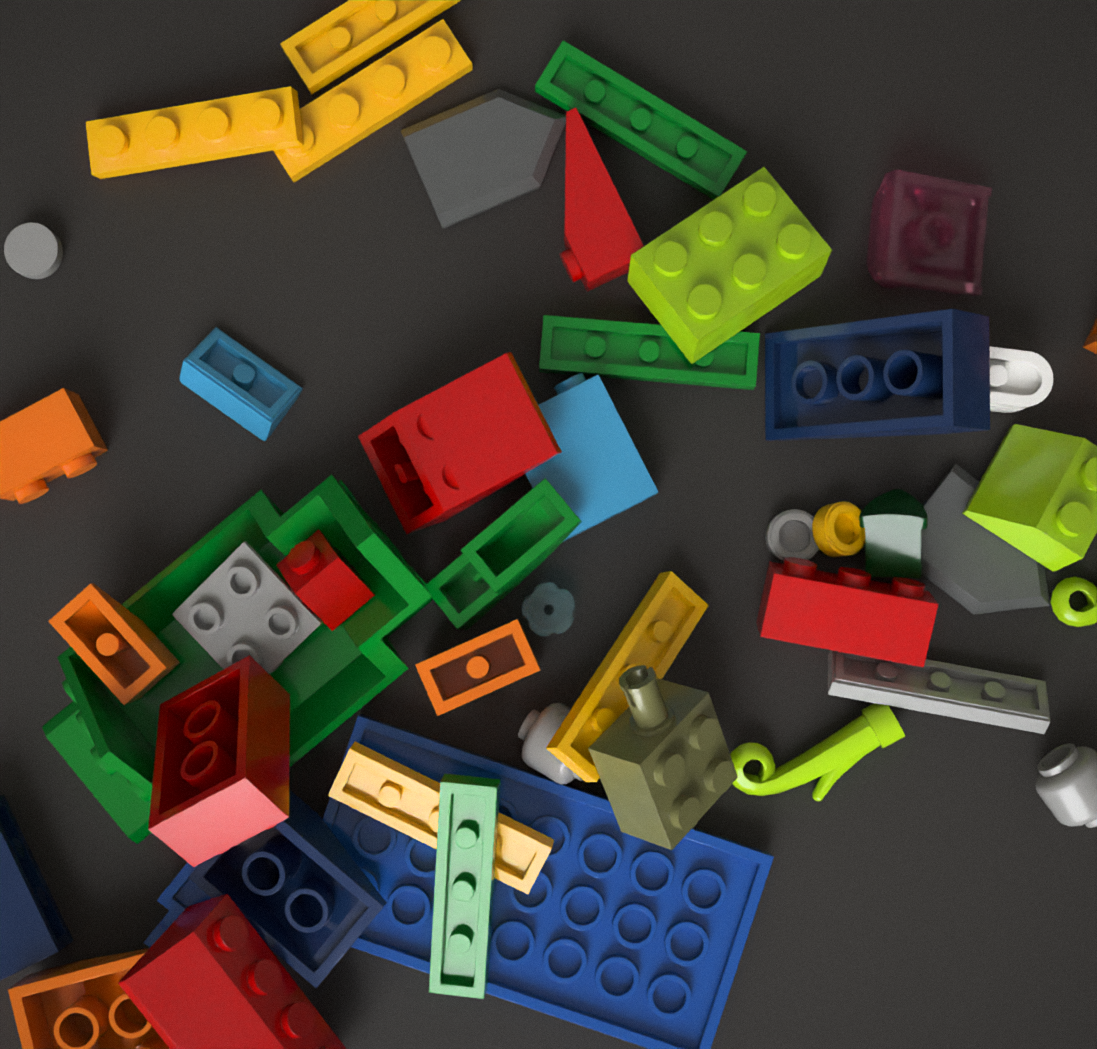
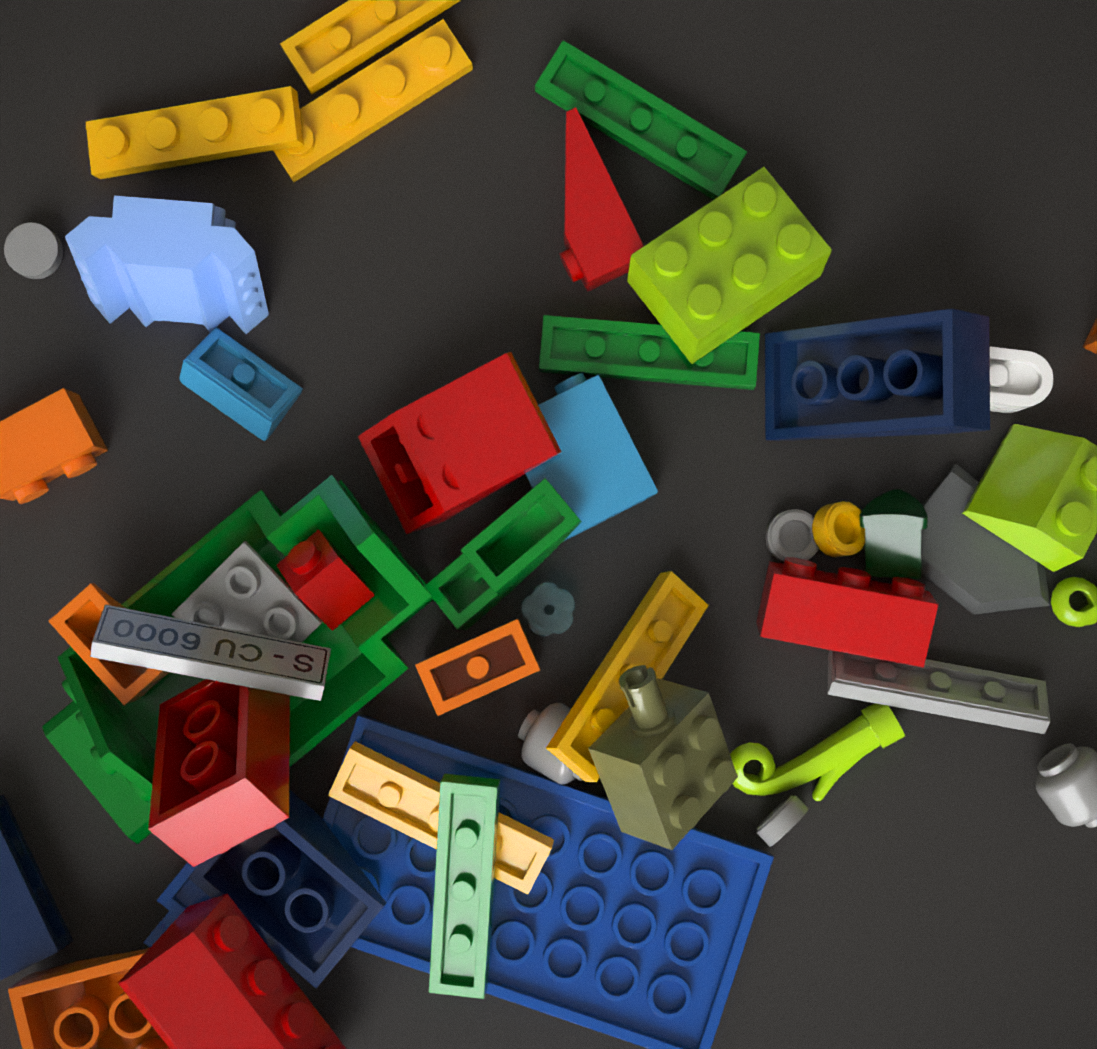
(169, 264): none -> light blue slope
(211, 652): none -> light grey tile
(483, 153): dark grey tile -> none
(781, 820): none -> light grey tile
(928, 233): clear pink slope -> none

